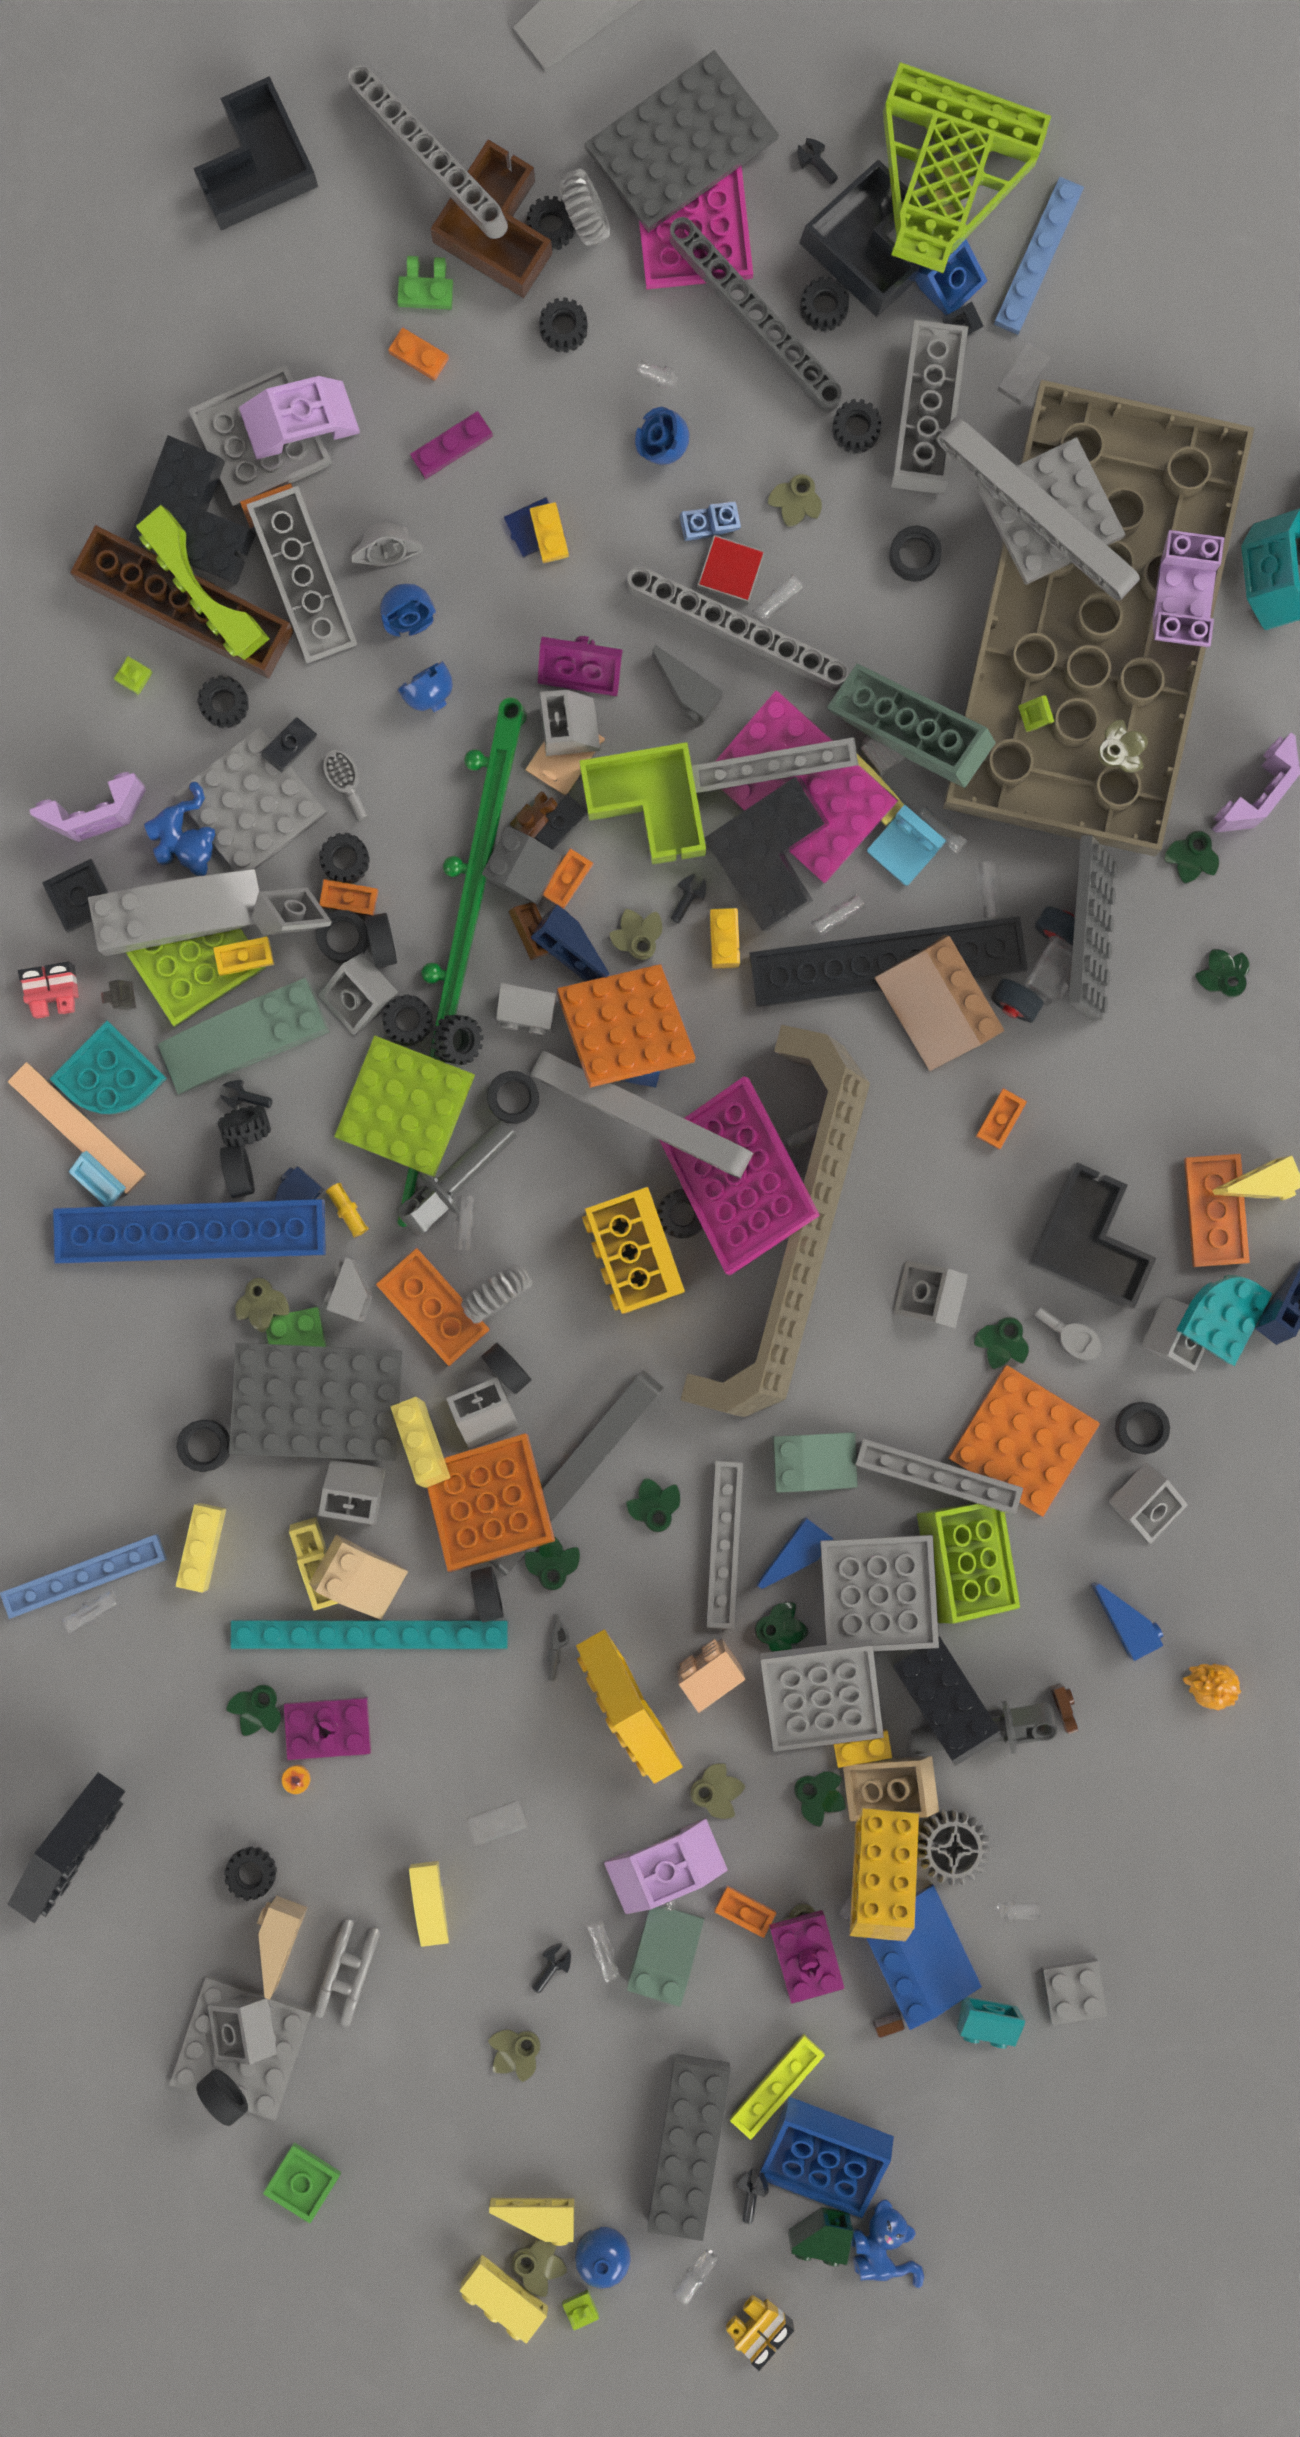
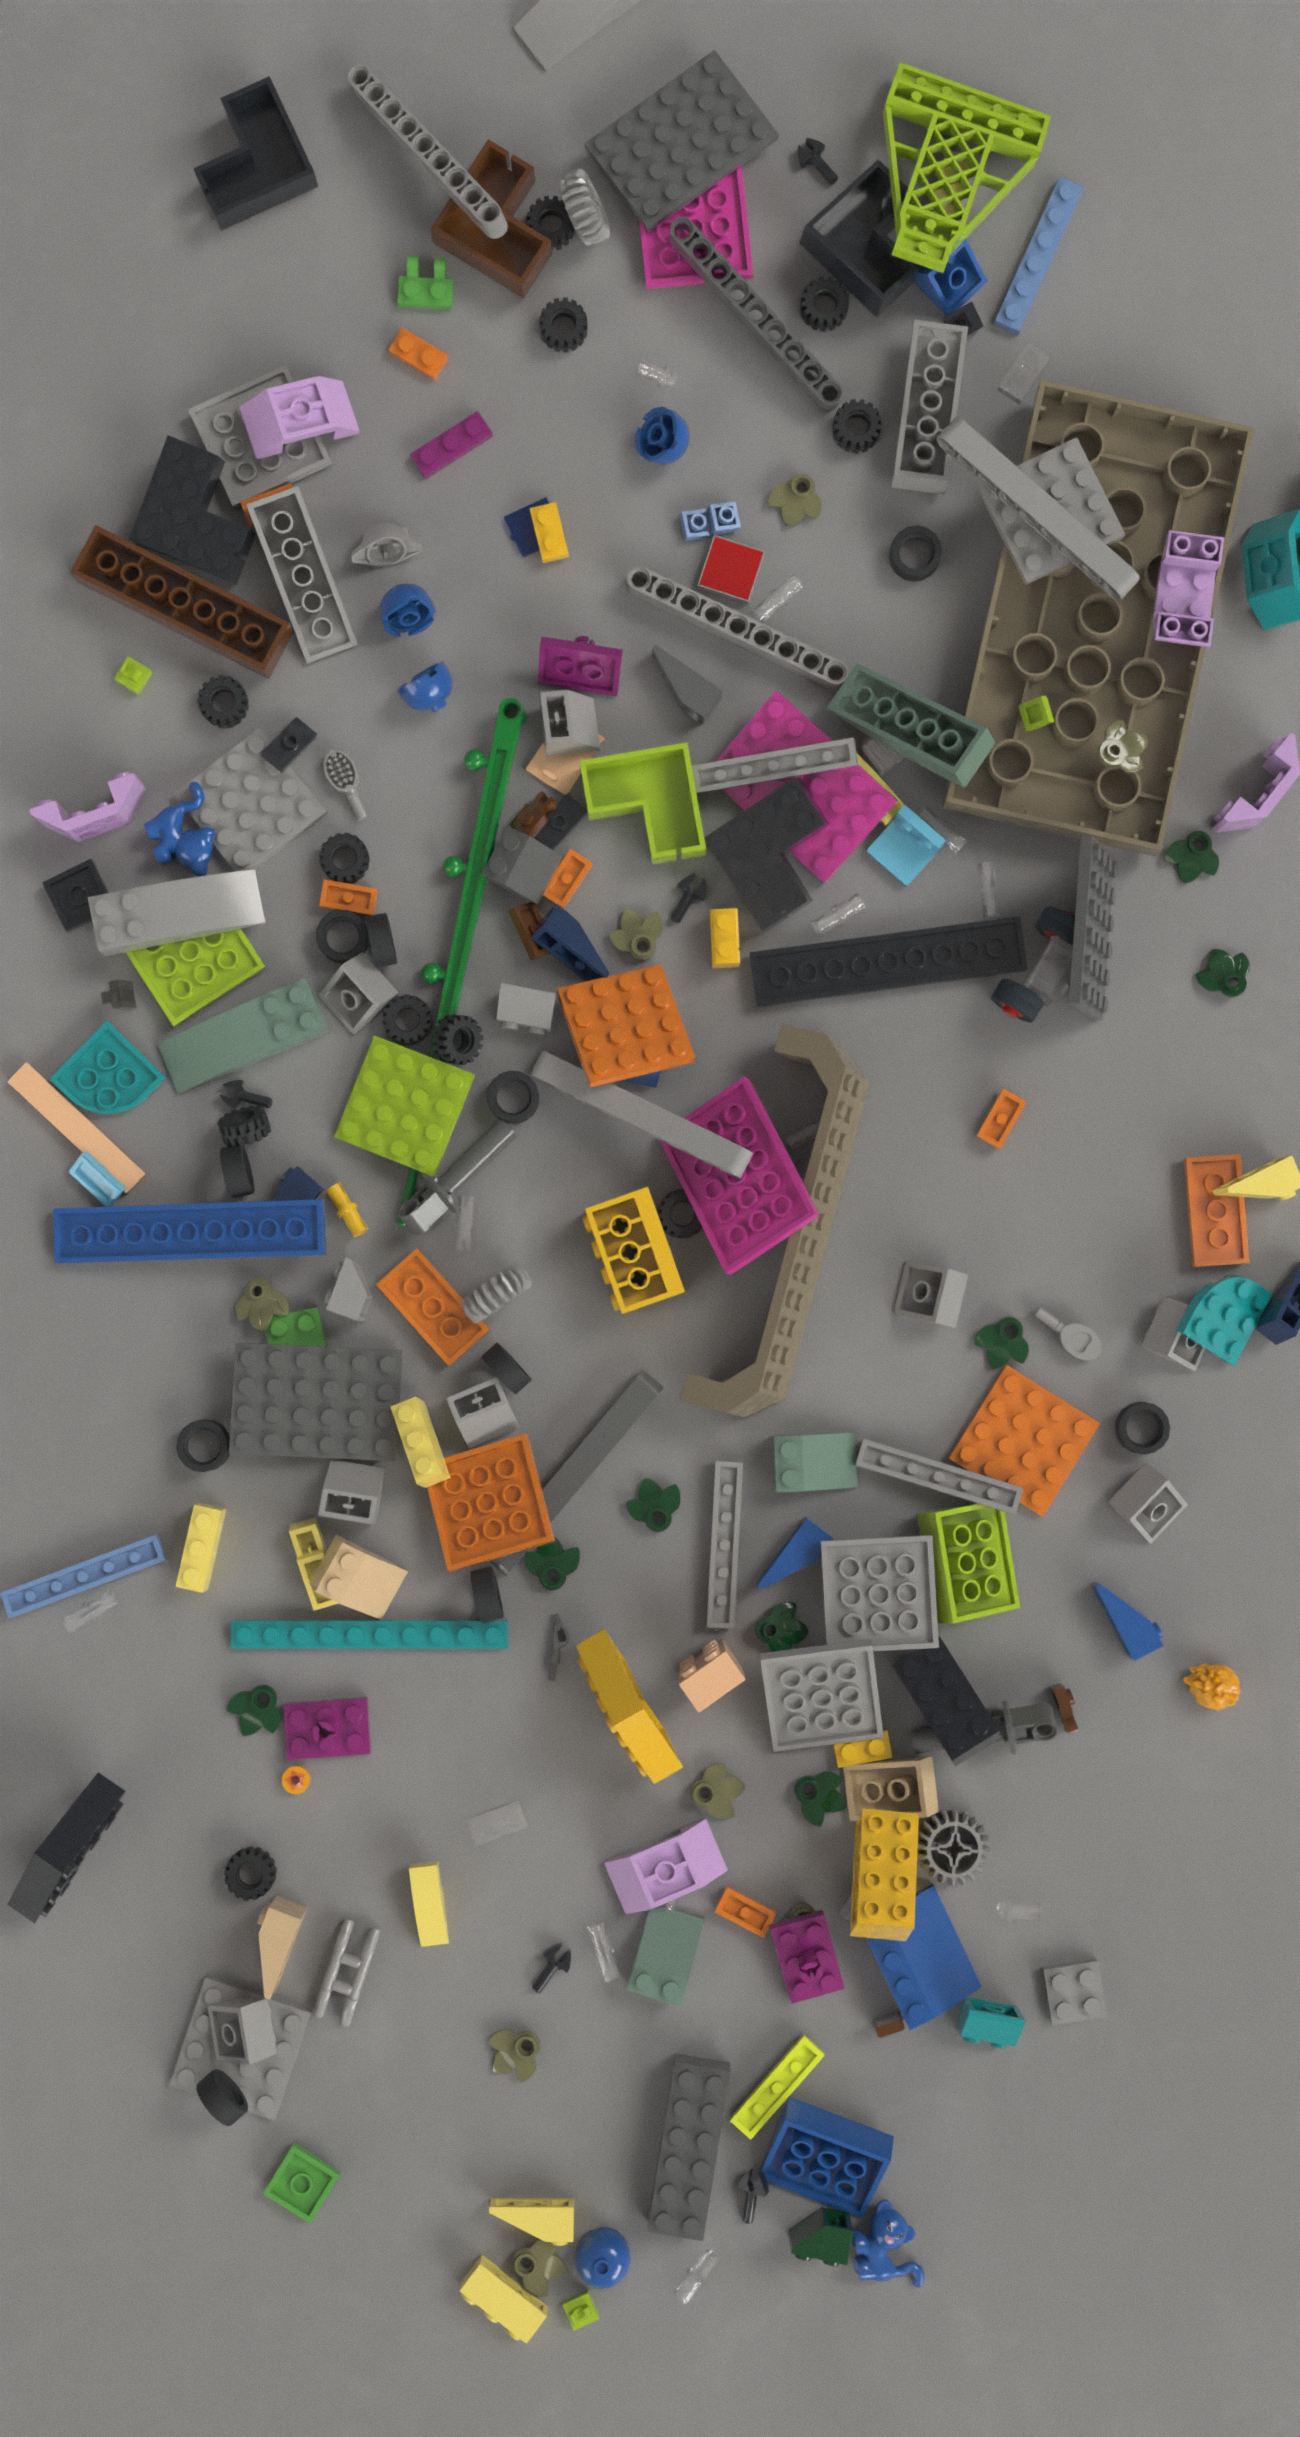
(47, 985): coral hips -> none
(169, 541): lime arch -> none
(243, 956): yellow plate -> none
(288, 911): light grey slope -> none
(762, 2332): yellow hips -> none
(939, 1003): medium nougat piece -> none
(1077, 1244): black piece -> none

